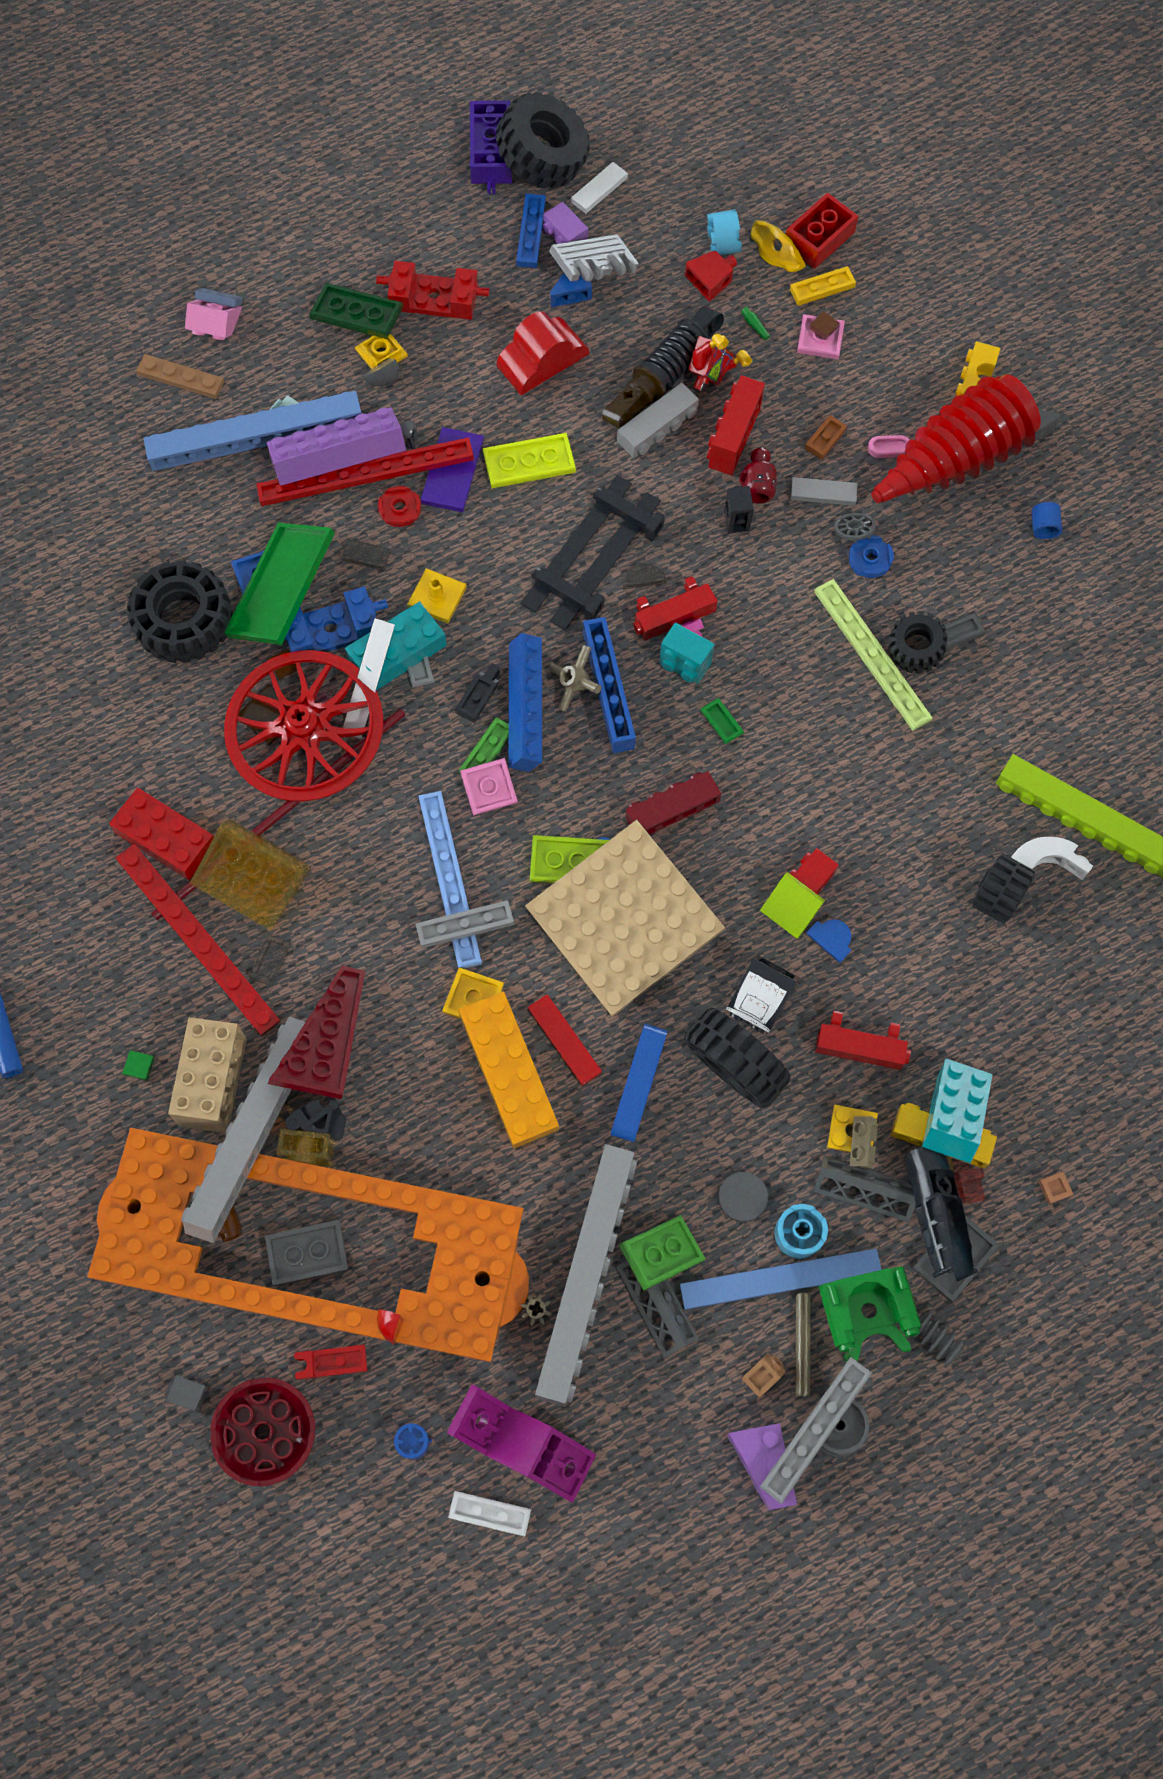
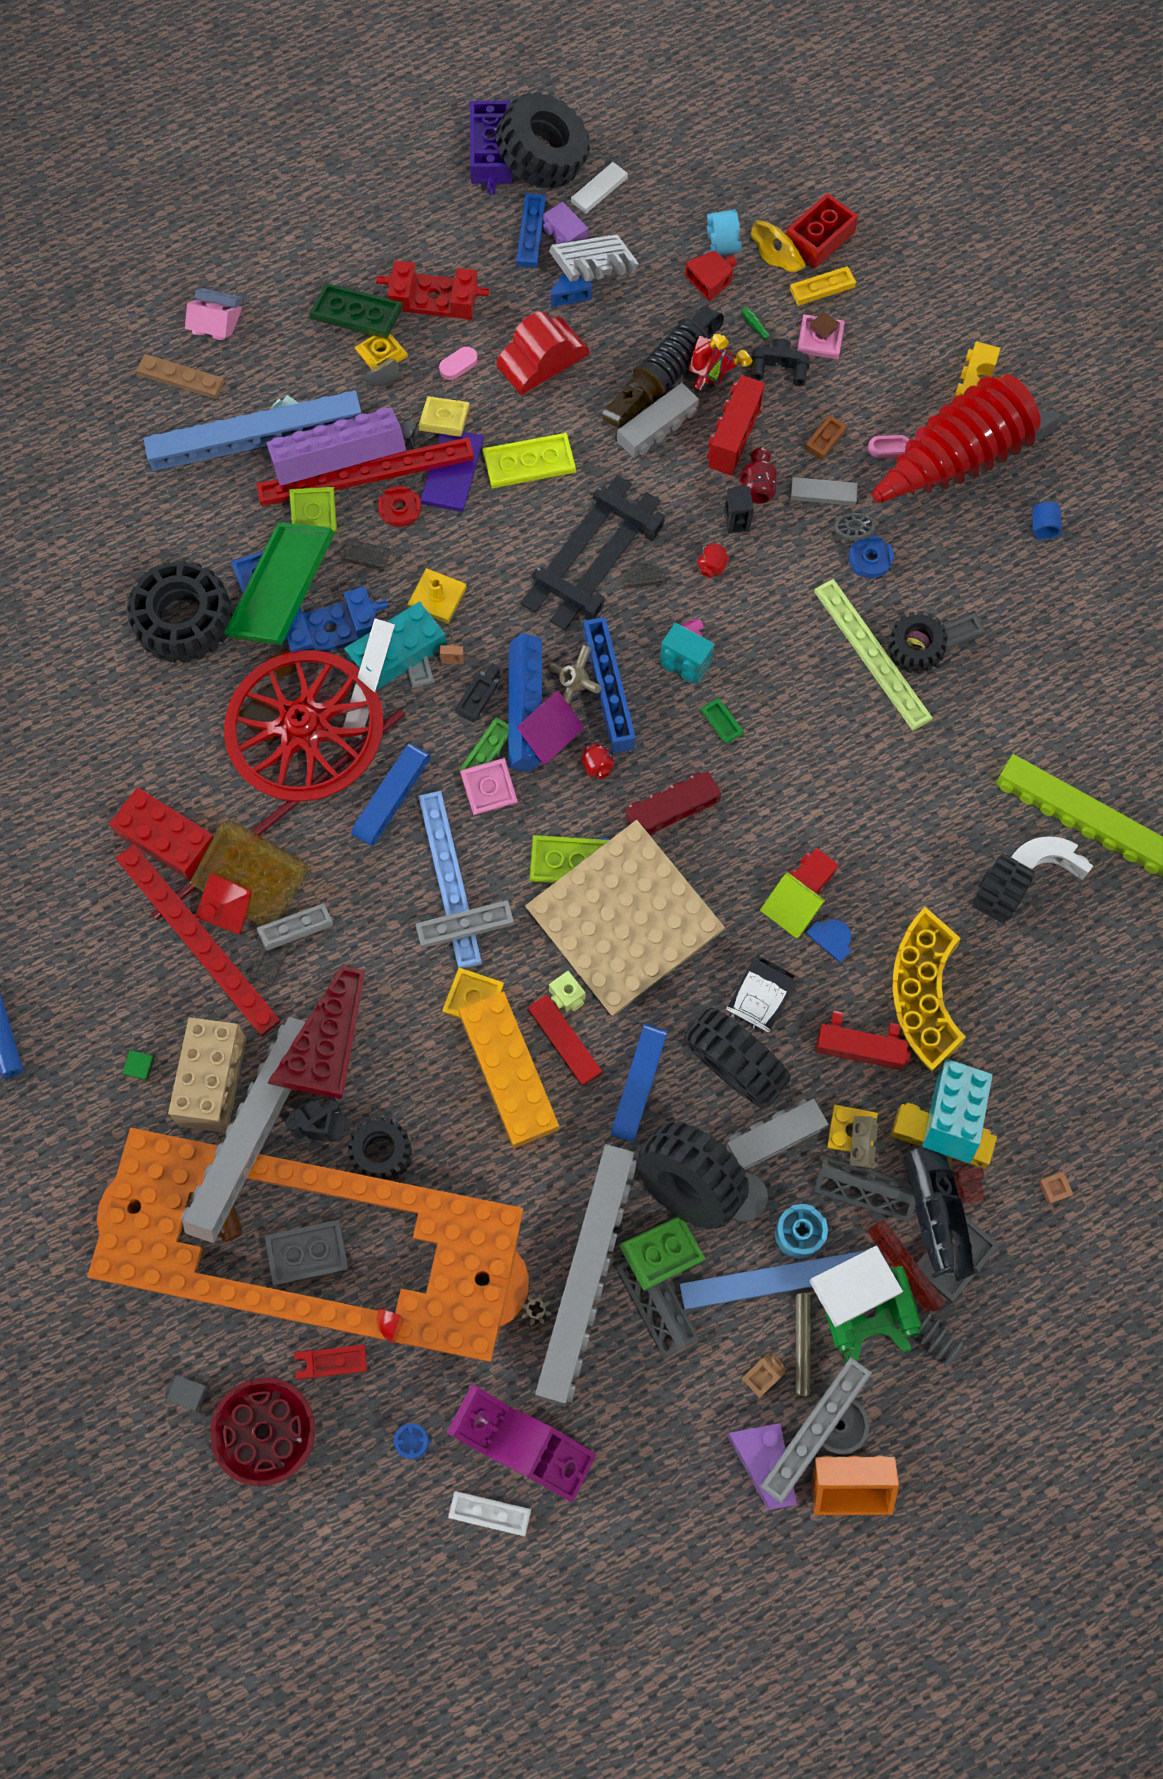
(224, 903): none -> red plate
(294, 926): none -> light grey tile
(305, 1147): clear yellow brick -> none
(313, 507): none -> lime tile
(380, 1129): none -> black tyre
(390, 794): none -> blue beam
(444, 416): none -> light yellow tile
(452, 654): none -> nougat plate
(458, 363): none -> bright pink tile
(550, 727): none -> magenta tile
(567, 992): none -> yellowish green brick
(597, 761): none -> red head
(680, 609): red brick -> none
(692, 1175): none -> black tyre
(712, 560): none -> red head
(778, 1134): none -> light grey brick
(782, 355): none -> black connector
(854, 1485): none -> orange piece
(855, 1286): none -> white tile
(899, 1256): none -> clear red tile
(917, 640): none -> tile
(919, 989): none -> yellow brick

